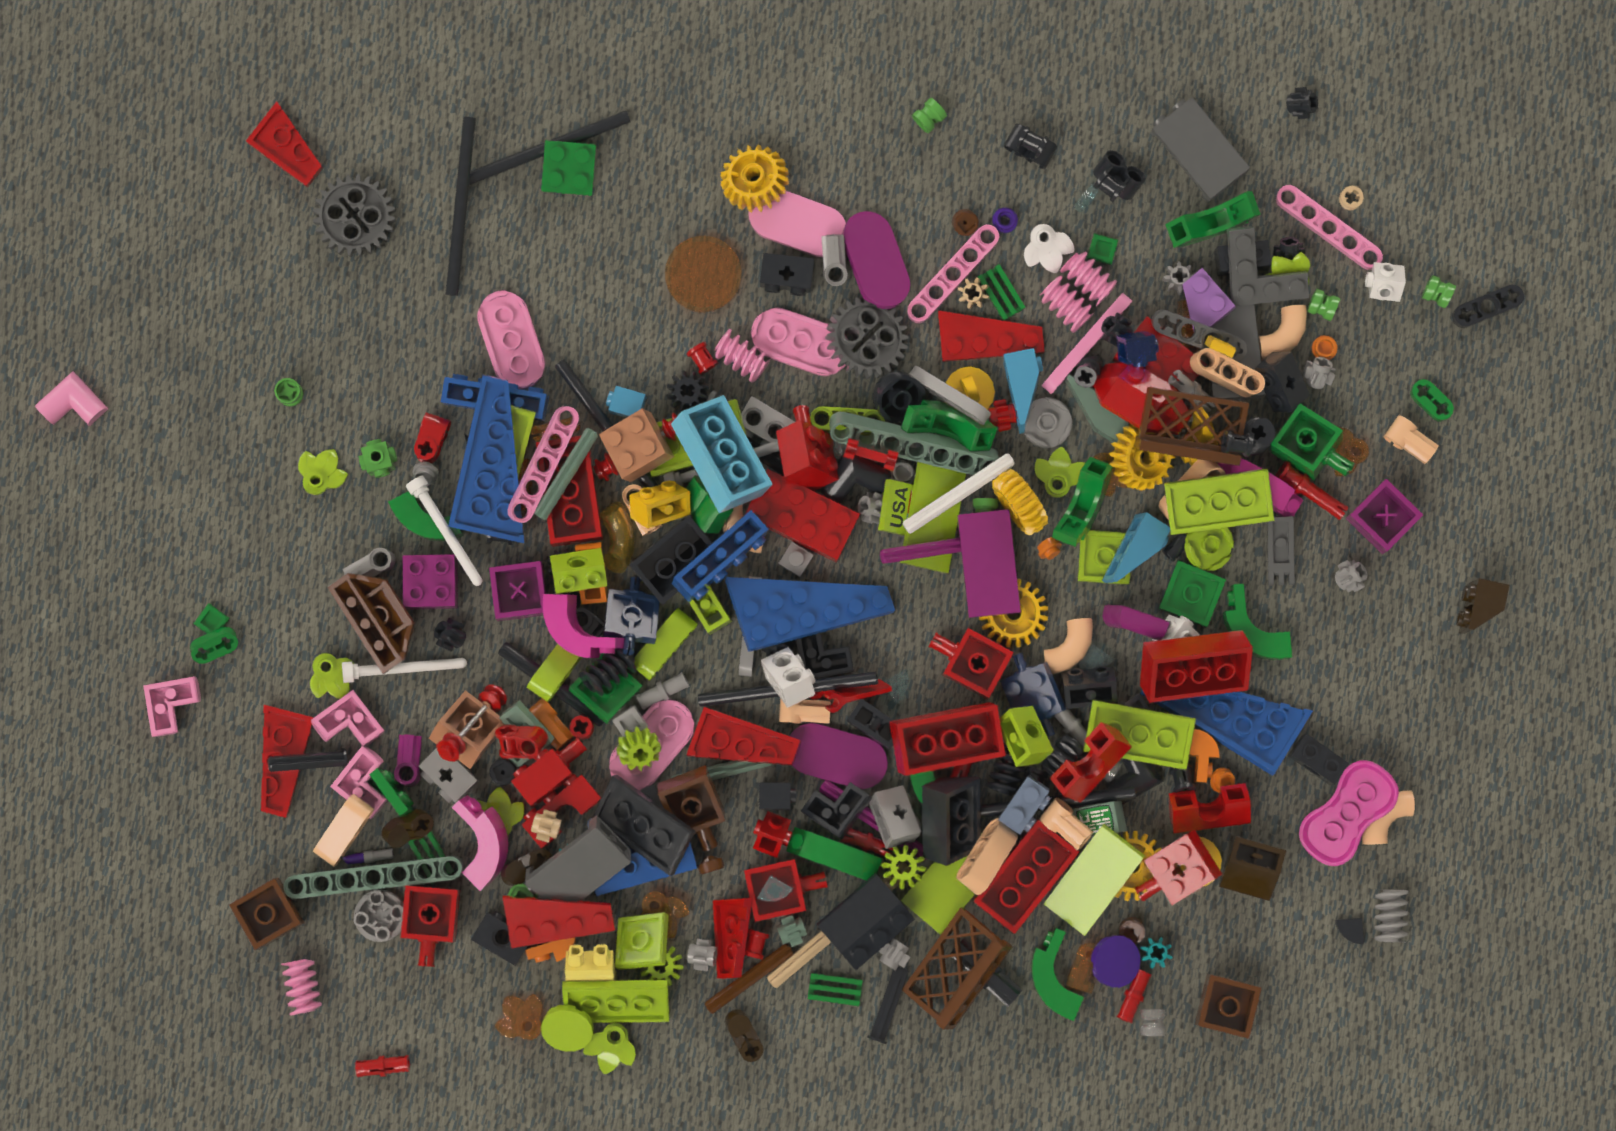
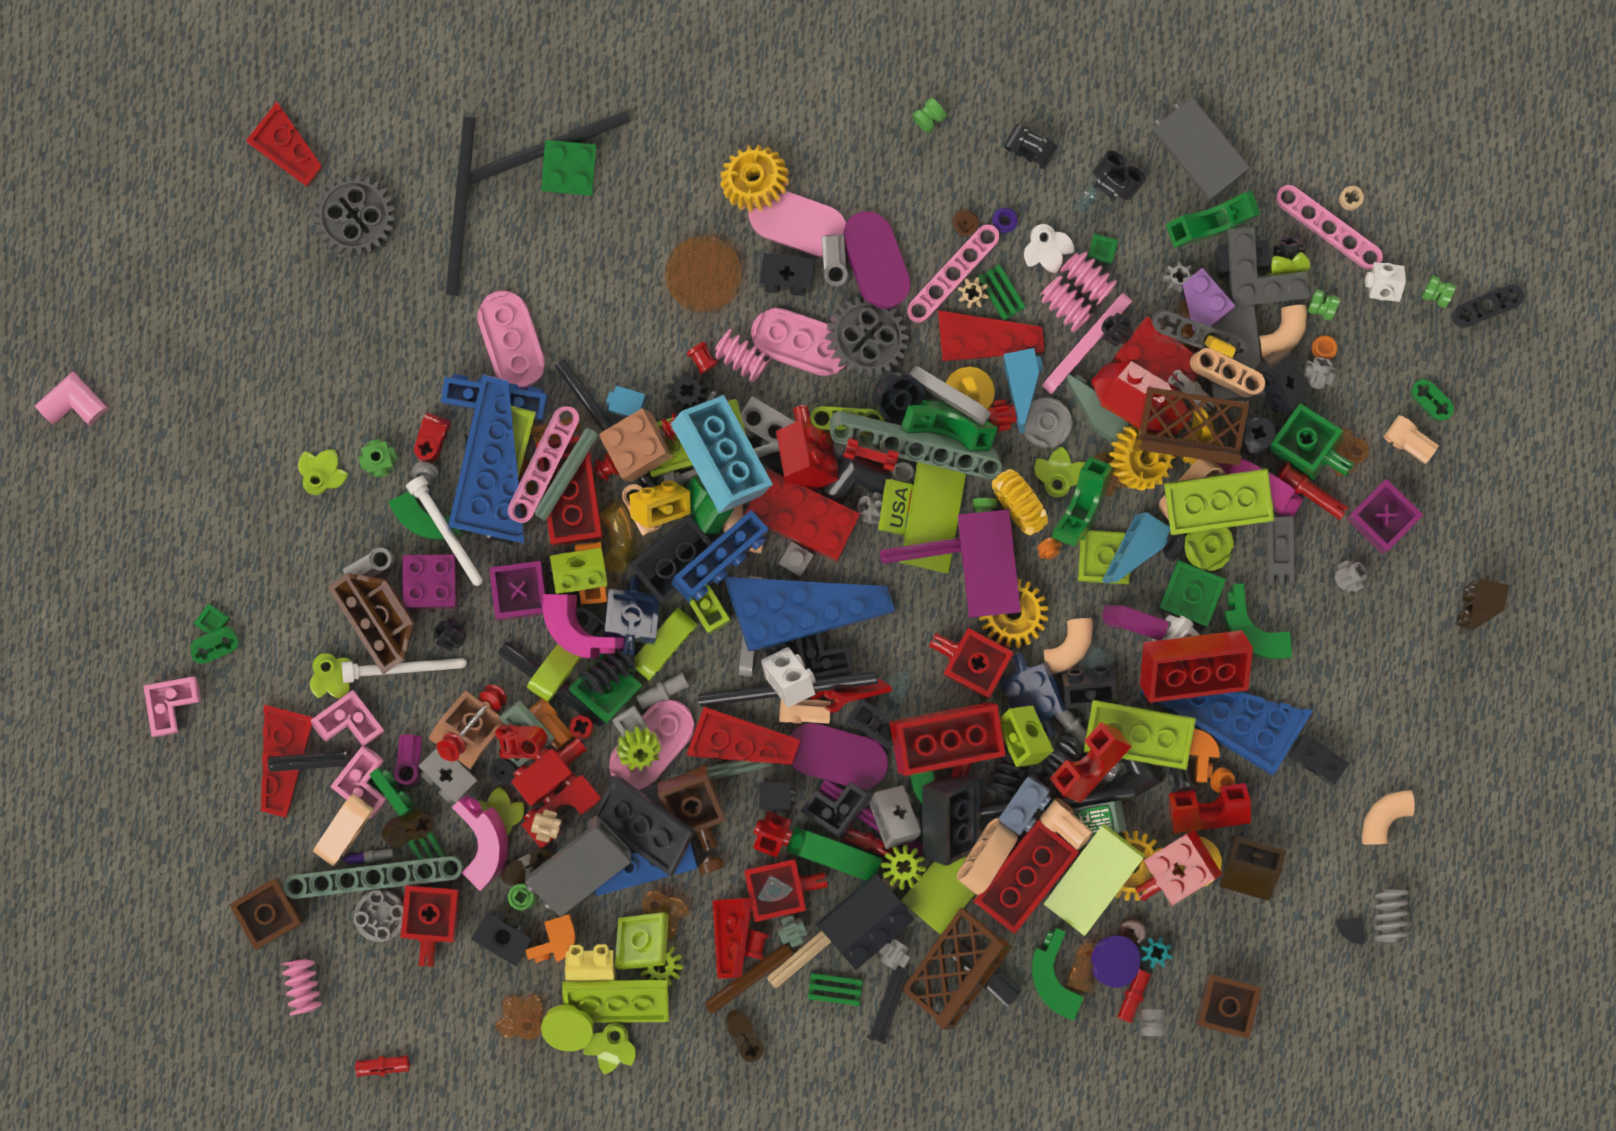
(285, 389): bright green wheel -> none
(543, 921): red wing -> none
(702, 955): light grey gear -> none
(958, 493): white axle -> none
(1088, 370): black piece -> none
(1137, 348): clear blue brick -> none
(1237, 443): black bush -> none
(1302, 103): black gear -> none
(1361, 797): dark pink plate -> none

